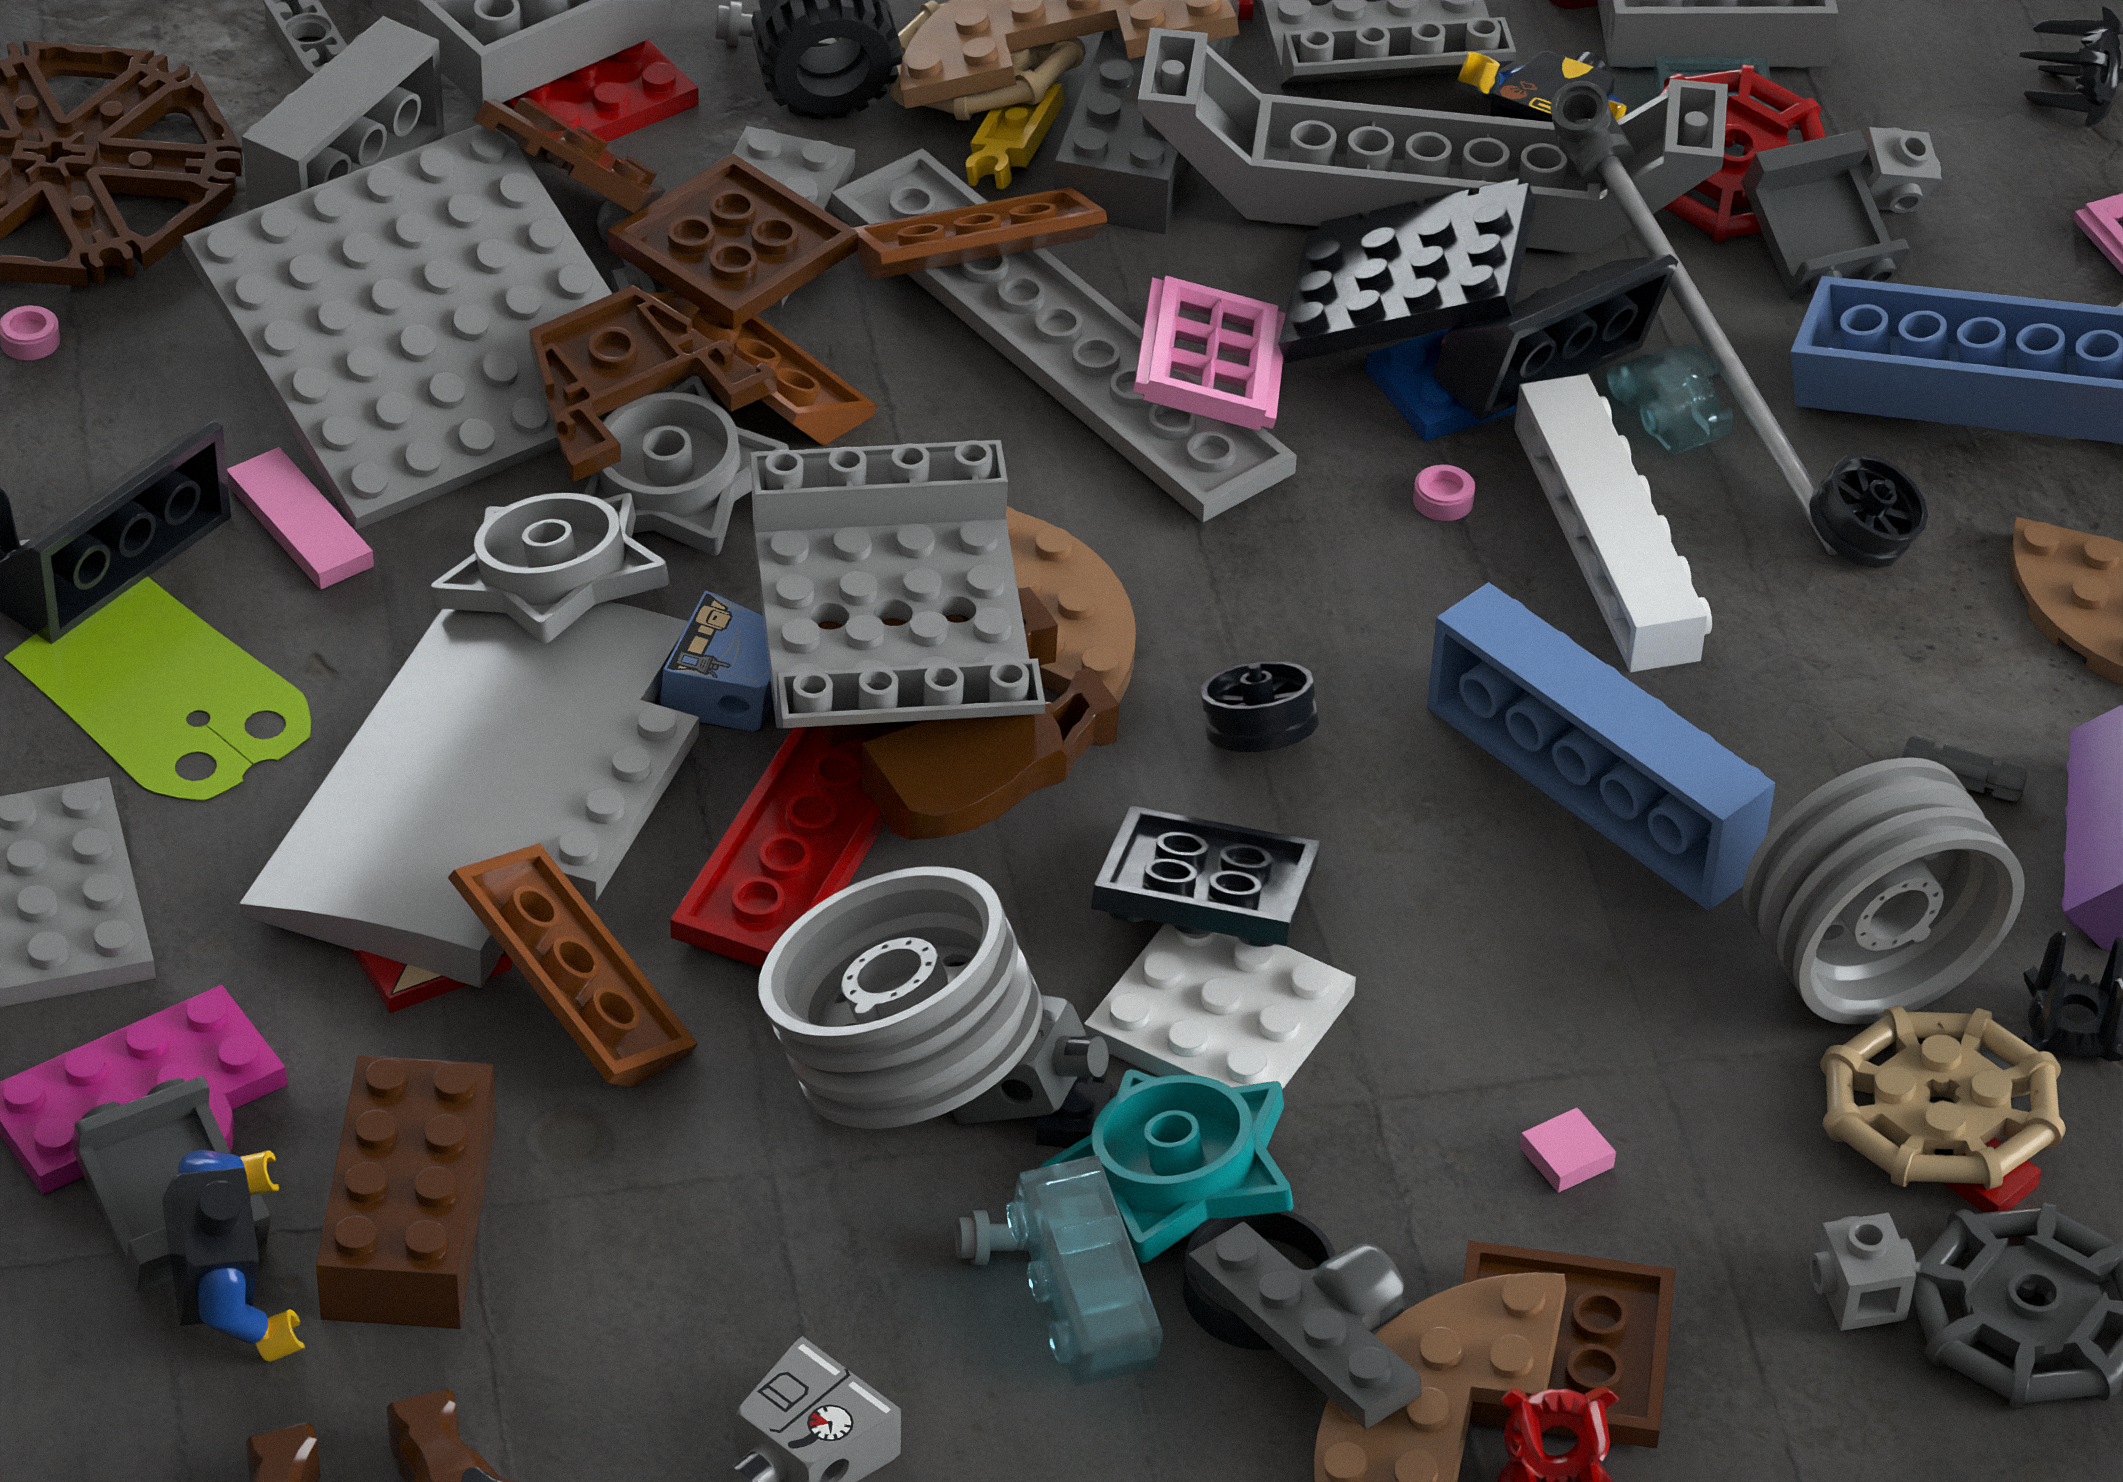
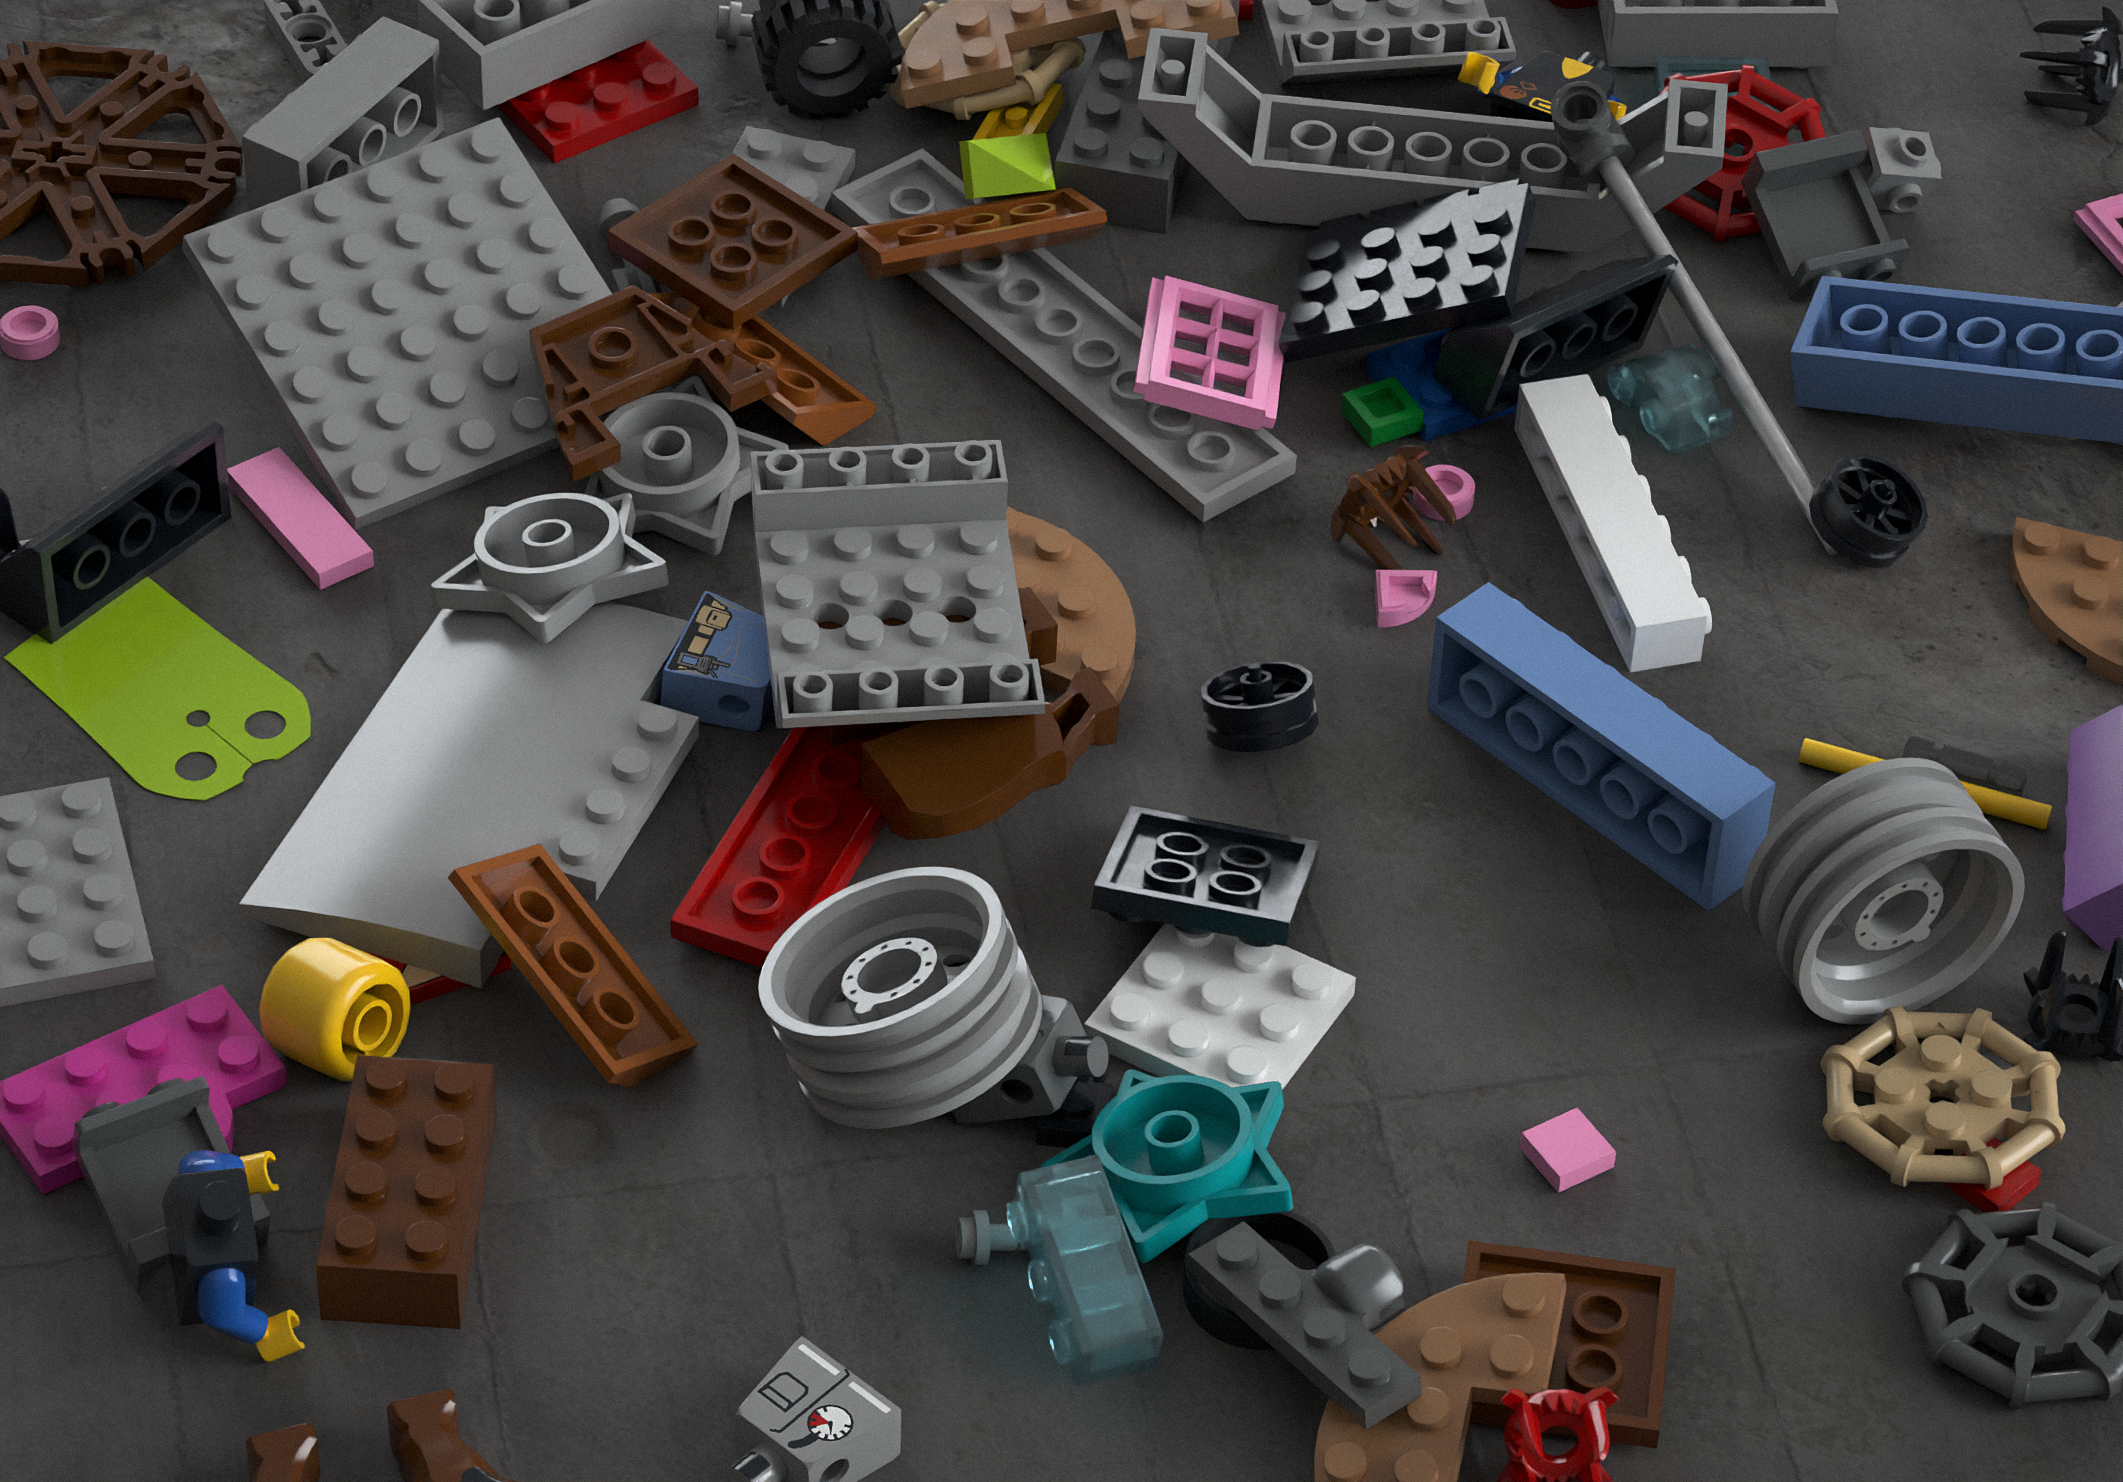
(333, 1004): none -> yellow head
(575, 150): reddish brown wing -> none
(1006, 166): none -> lime slope
(1381, 490): none -> reddish brown piece
(1382, 411): none -> green plate
(1402, 595): none -> bright pink tile
(1864, 1271): light grey brick -> none
(1989, 800): none -> yellow bar

